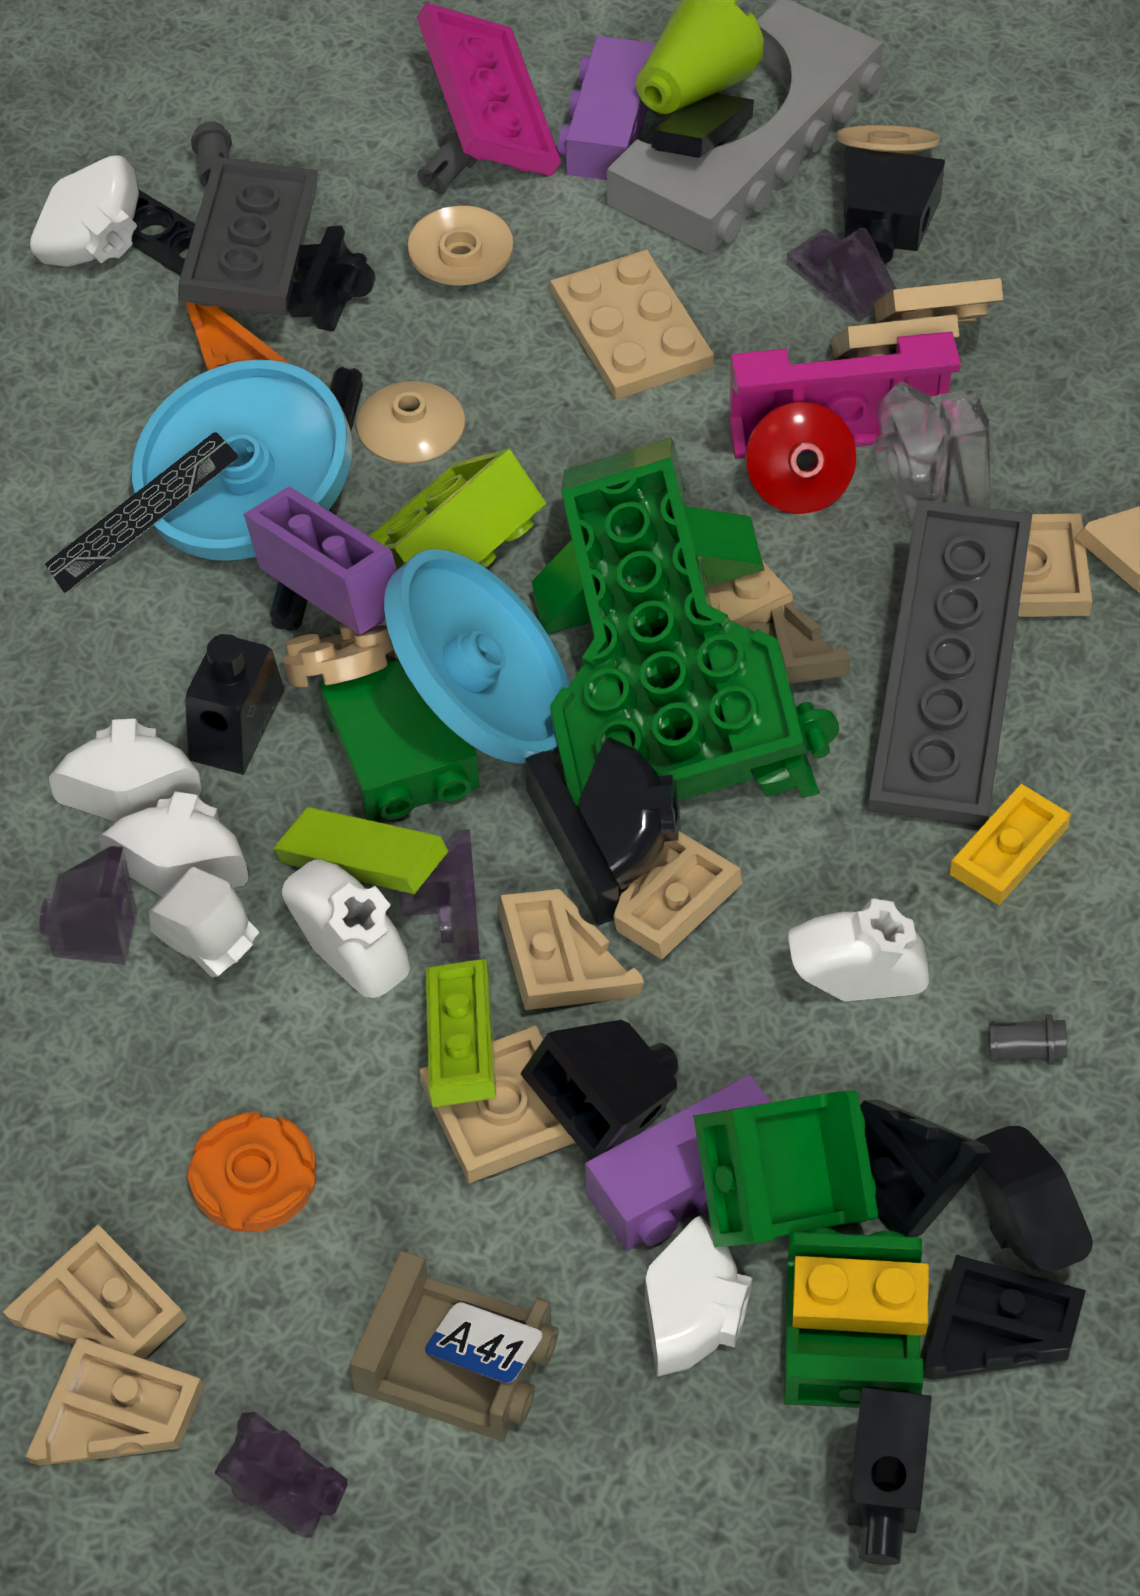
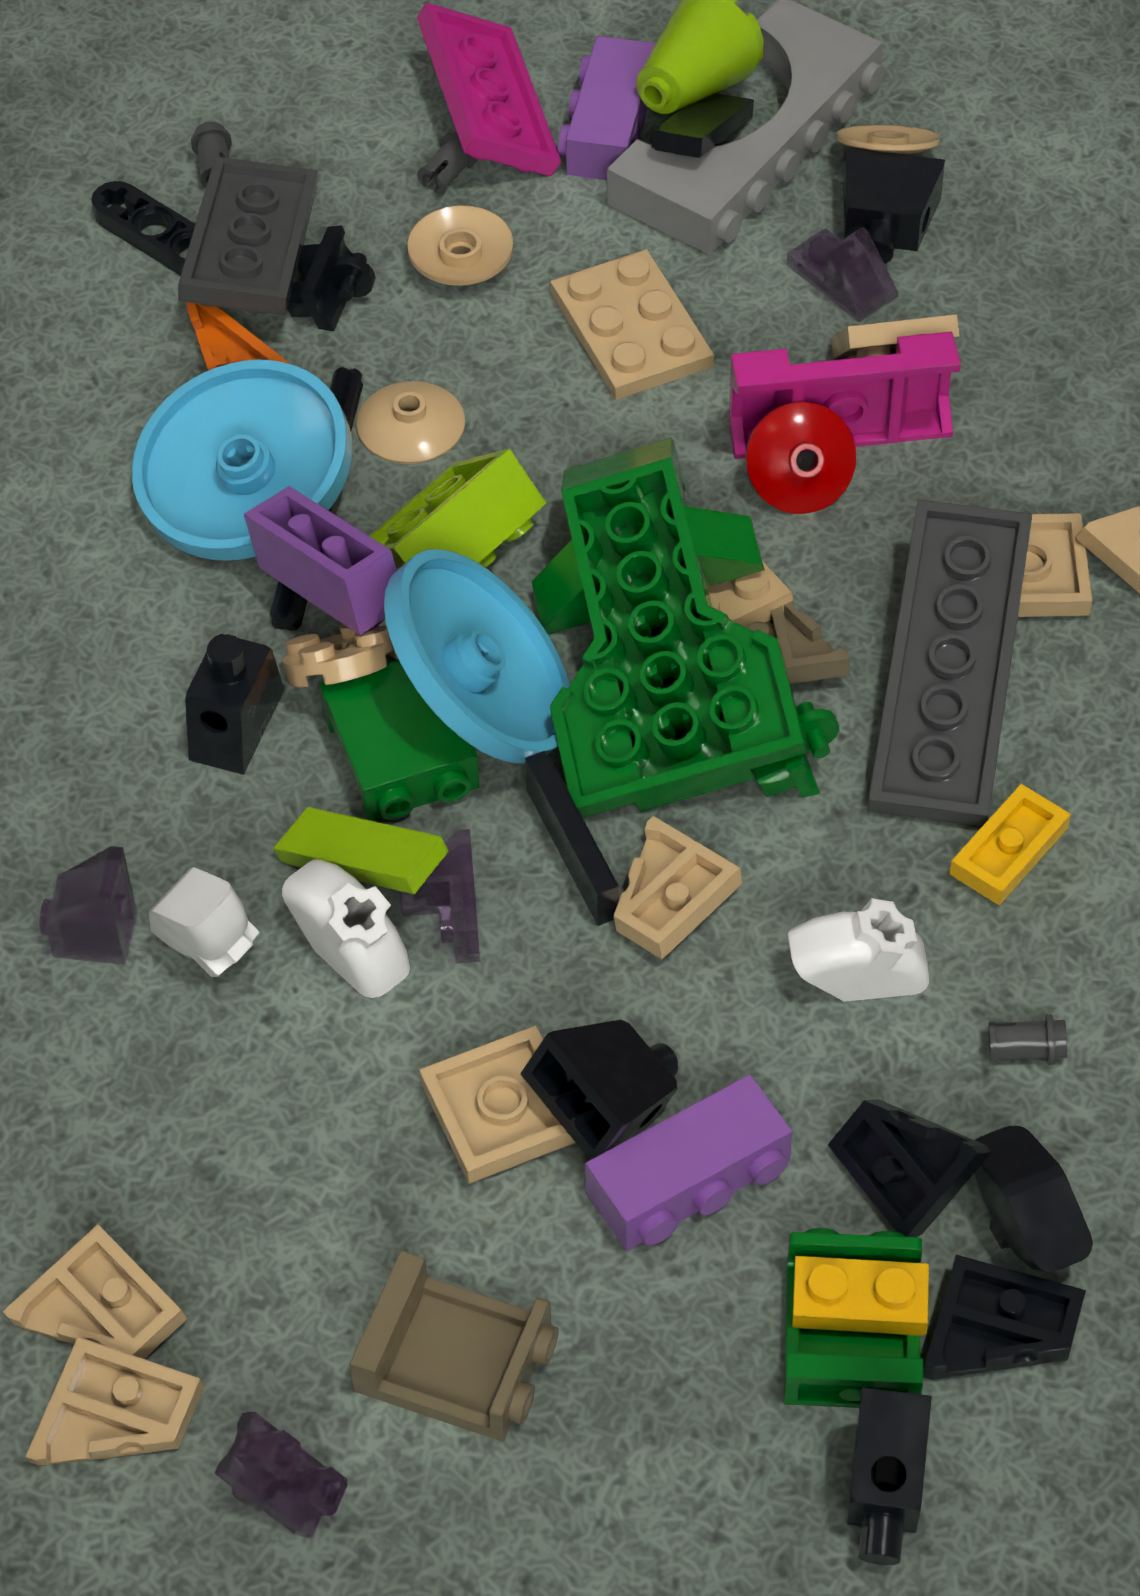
(88, 215): white piece -> none
(122, 772): white piece -> none
(141, 511): black sticker -> none
(173, 838): white piece -> none
(255, 1193): orange tile -> none
(460, 1033): lime tile -> none
(483, 1342): sticker -> none
(560, 954): tan wing -> none
(629, 810): black piece -> none
(693, 1299): white piece -> none
(785, 1167): green panel -> none
(933, 449): clear piece -> none
(965, 299): tan plate -> none

